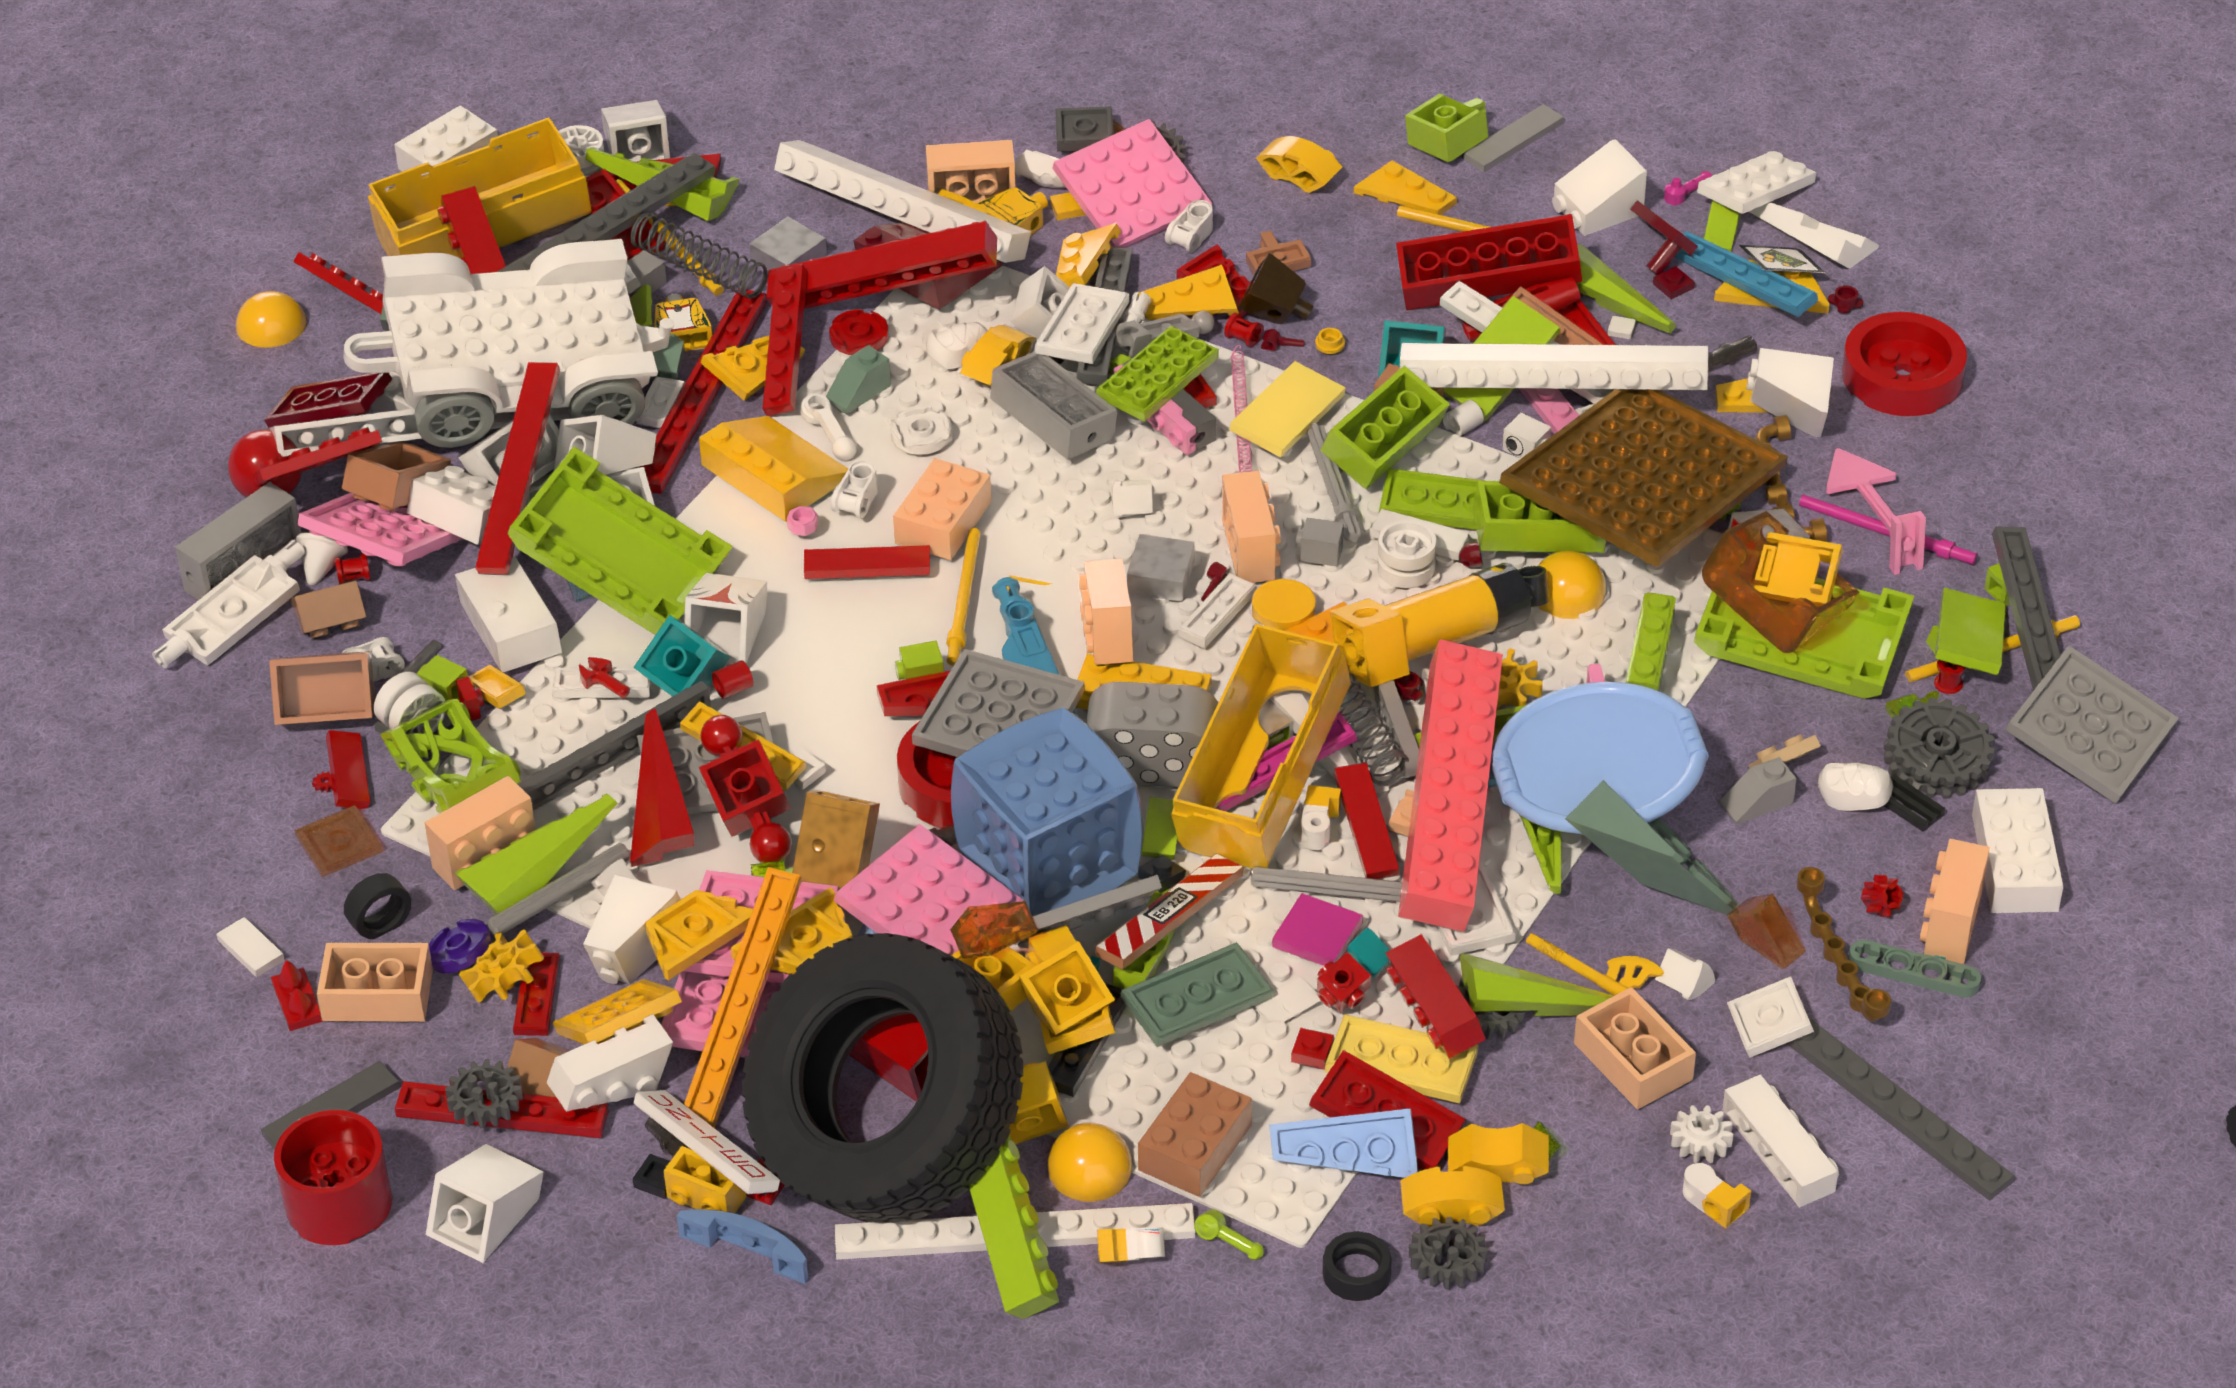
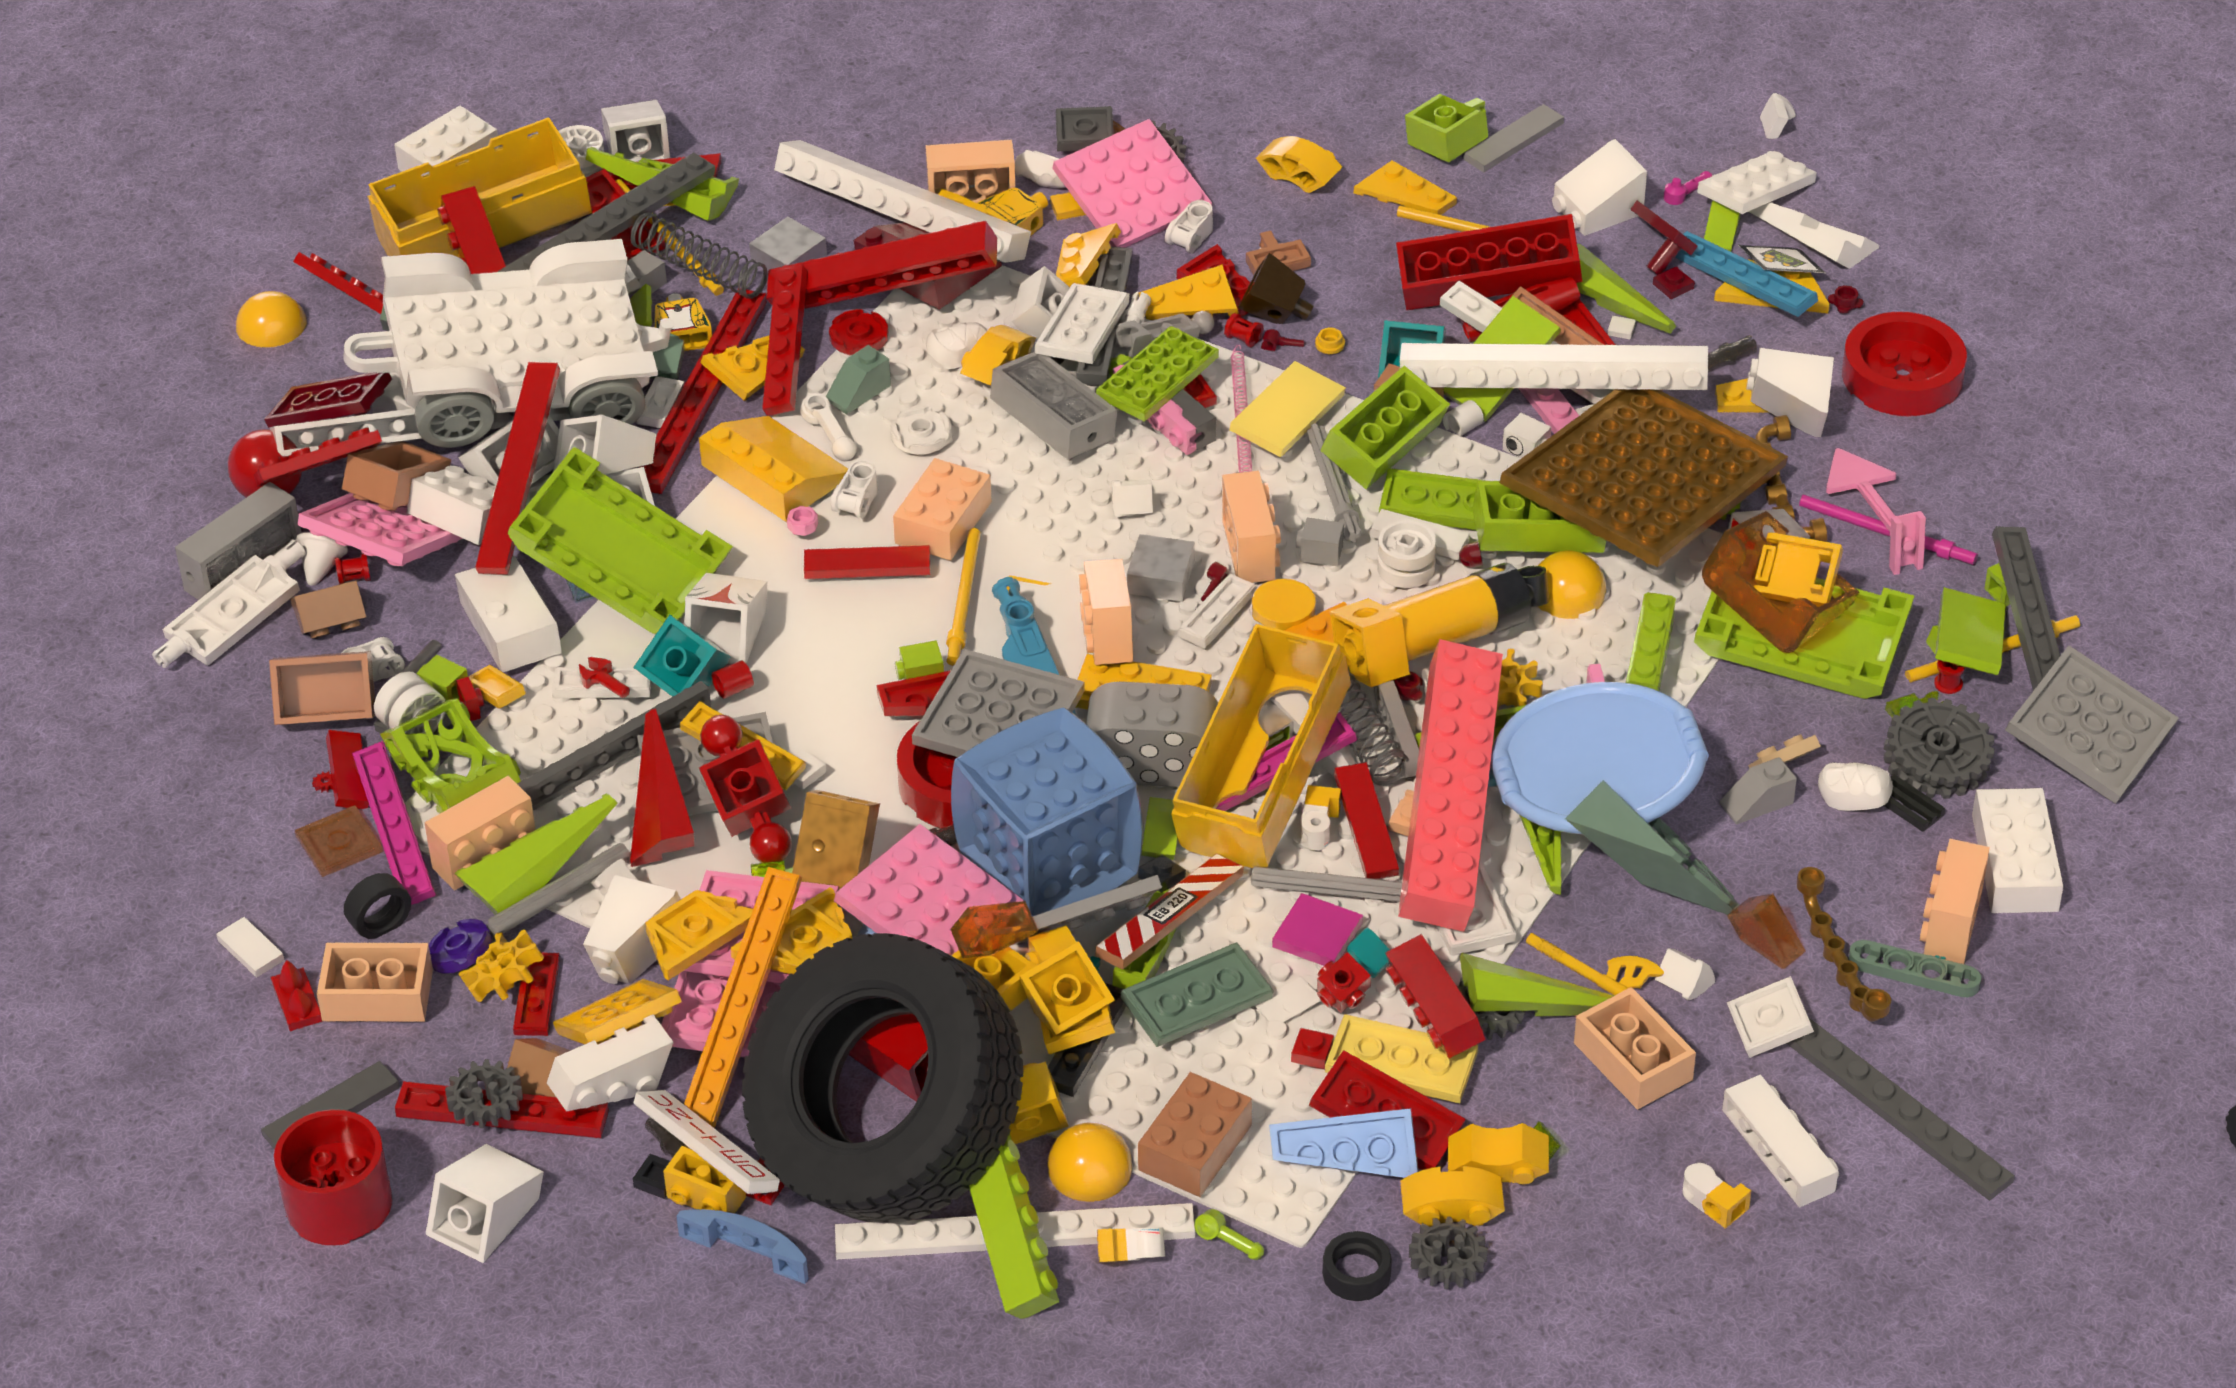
(393, 821): none -> dark pink tile
(1701, 1134): white gear -> none
(1775, 115): none -> white tile
(1882, 895): red gear -> none

